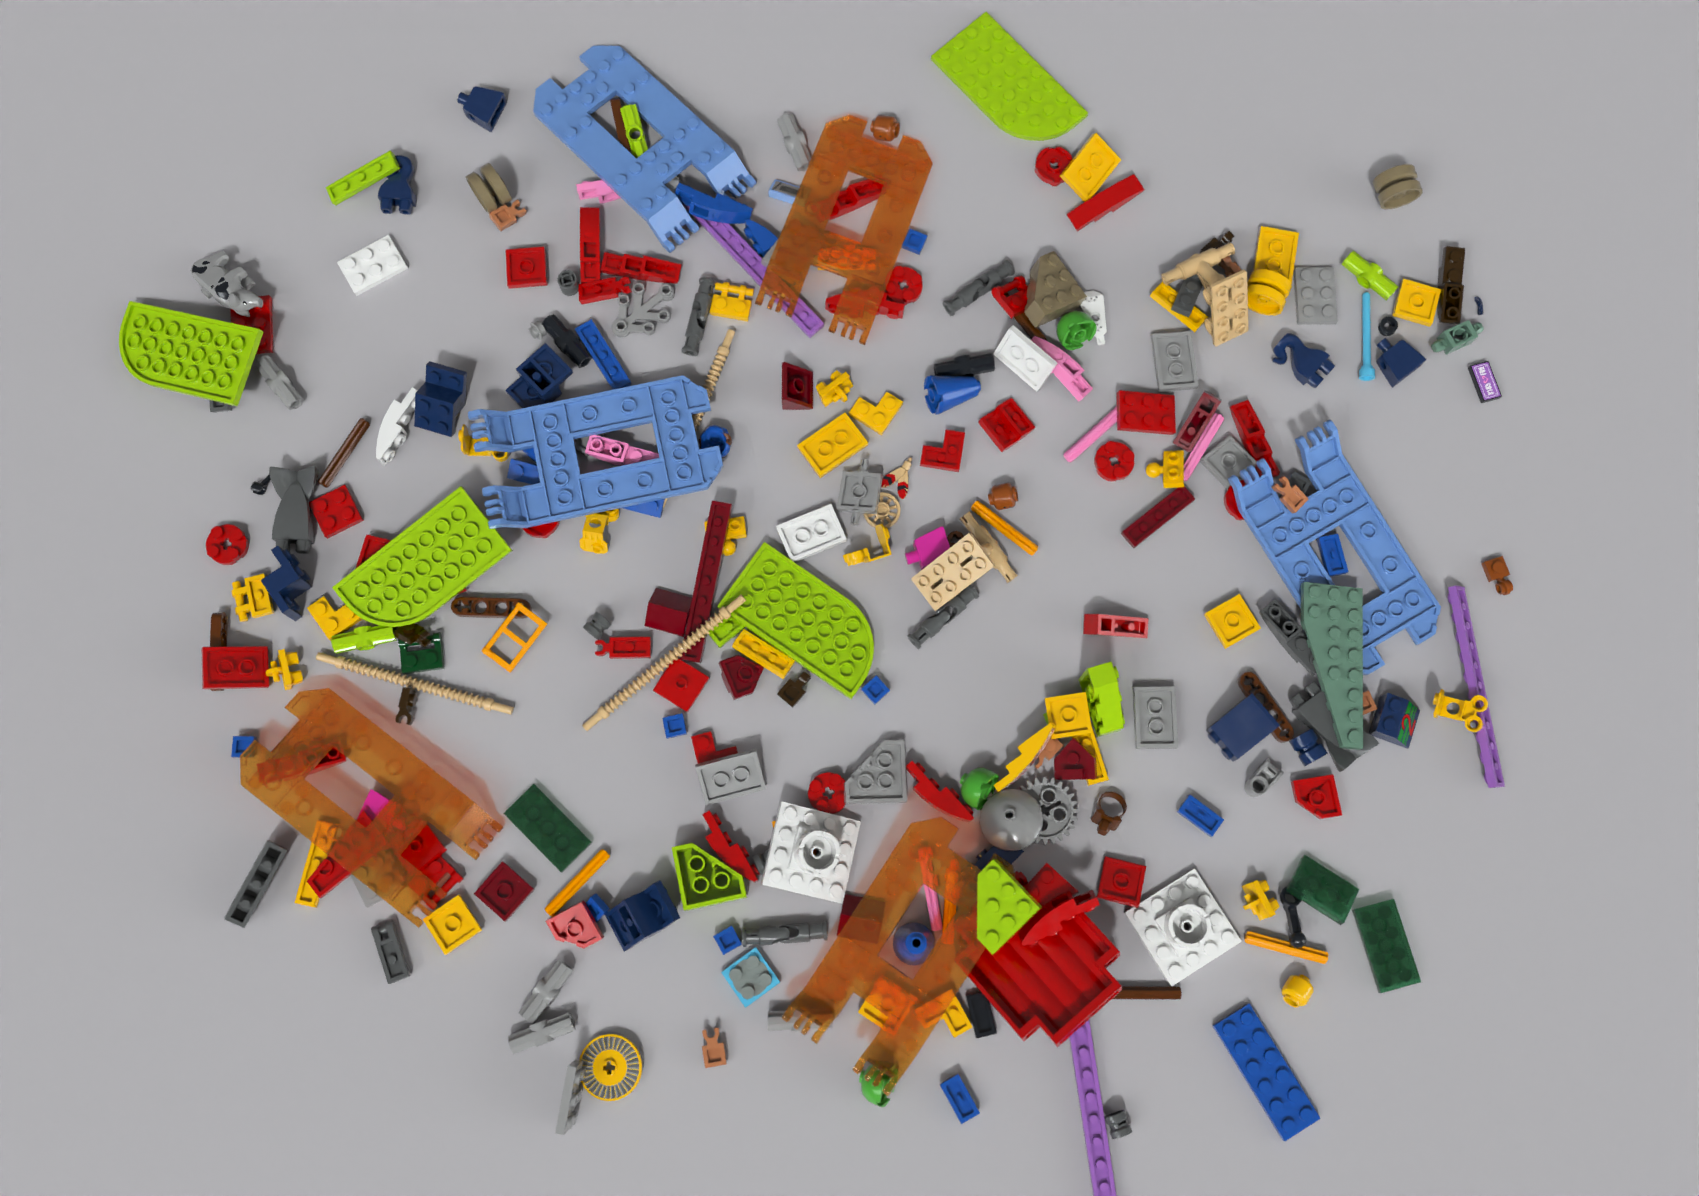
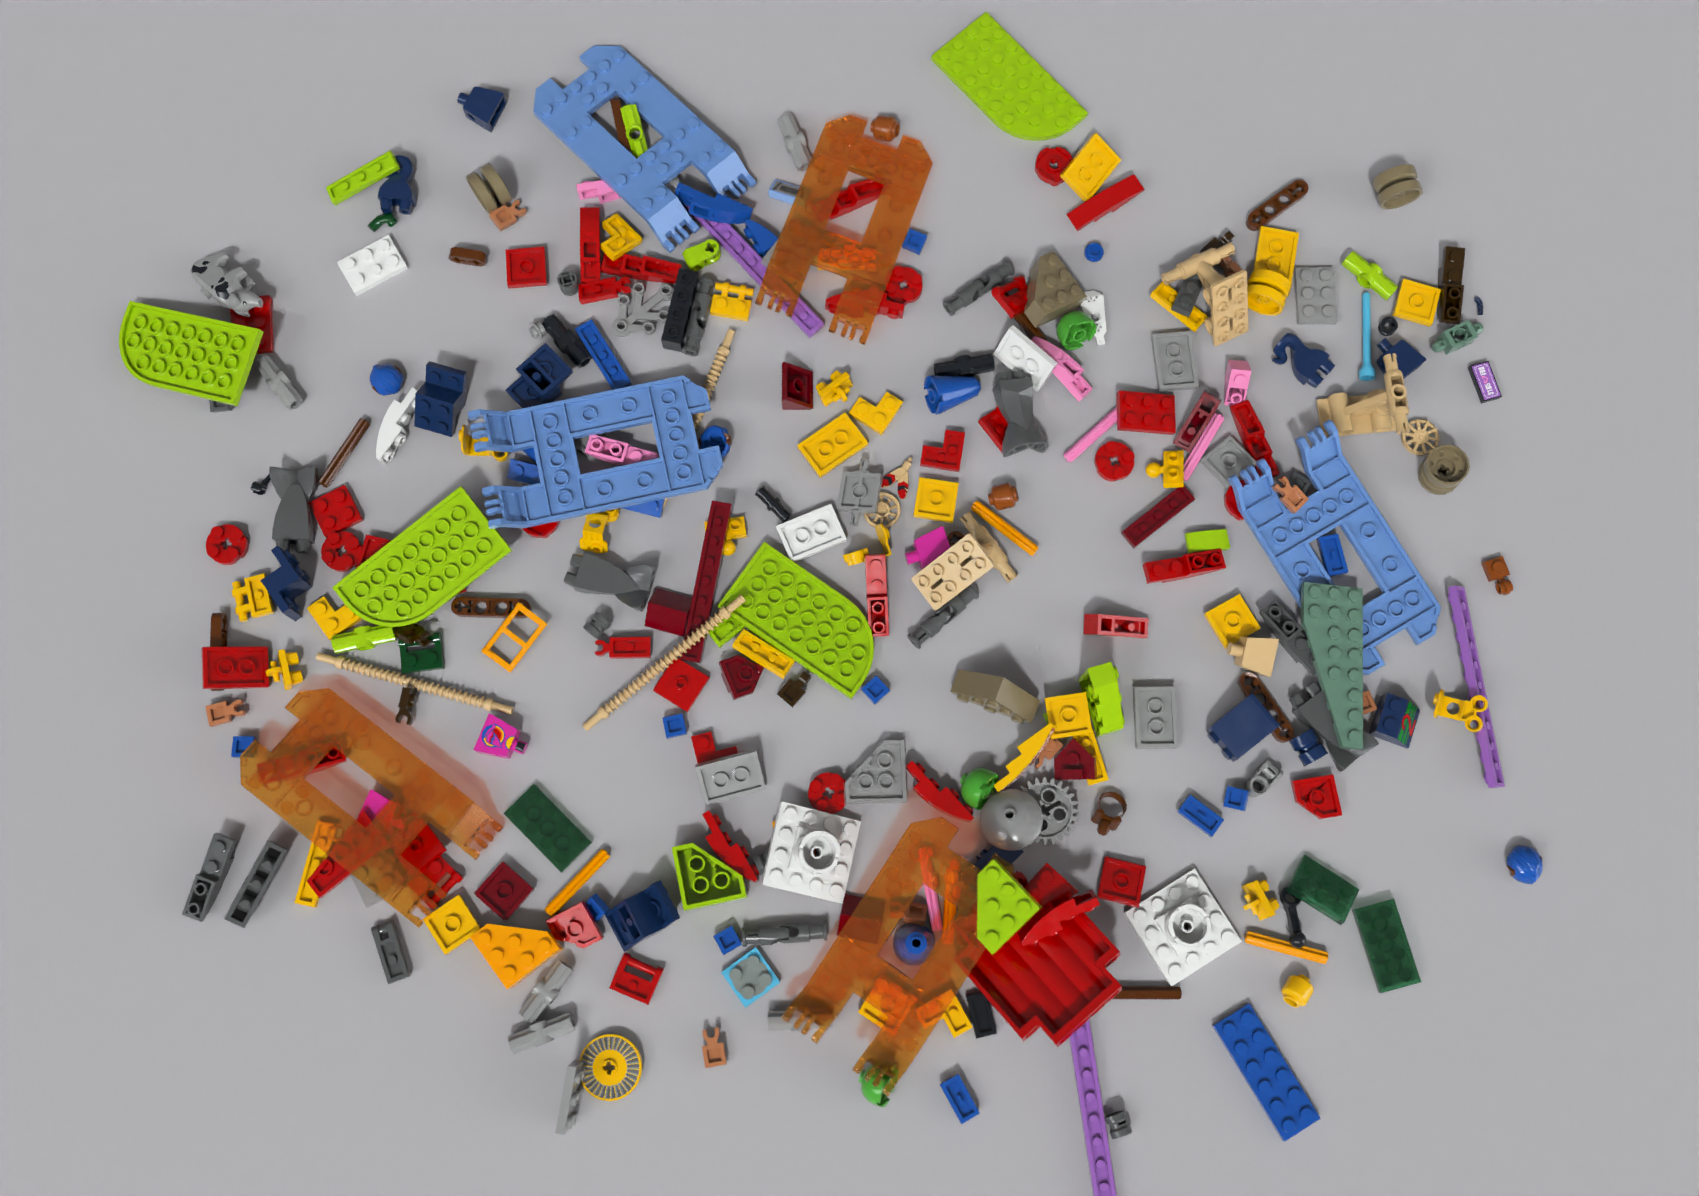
(211, 877): none -> dark grey slope
(222, 712): none -> nougat plate
(336, 541): none -> red plate
(381, 219): none -> dark green arm
(386, 379): none -> blue hair
(467, 256): none -> reddish brown beam
(499, 739): none -> dark pink torso
(515, 951): none -> light orange brick
(602, 577): none -> dark grey hips
(622, 237): none -> yellow plate
(633, 985): none -> red plate
(680, 310): none -> black brick
(700, 256): none -> lime piece
(773, 504): none -> black pin
(877, 594): none -> slope
(916, 914): none -> nougat plate
(936, 500): none -> yellow plate
(995, 695): none -> dark tan brick
(1016, 405): none -> dark grey hips
(1093, 252): none -> blue plate
(1184, 567): none -> red slope
(1207, 541): none -> lime slope
(1236, 382): none -> bright pink slope
(1236, 798): none -> blue plate
(1254, 654): none -> tan torso
(1275, 203): none -> reddish brown beam
(1370, 413): none -> tan plate
(1420, 437): none -> tan wheel
(1447, 460): none -> dark tan wheel
(1524, 864): none -> blue hair

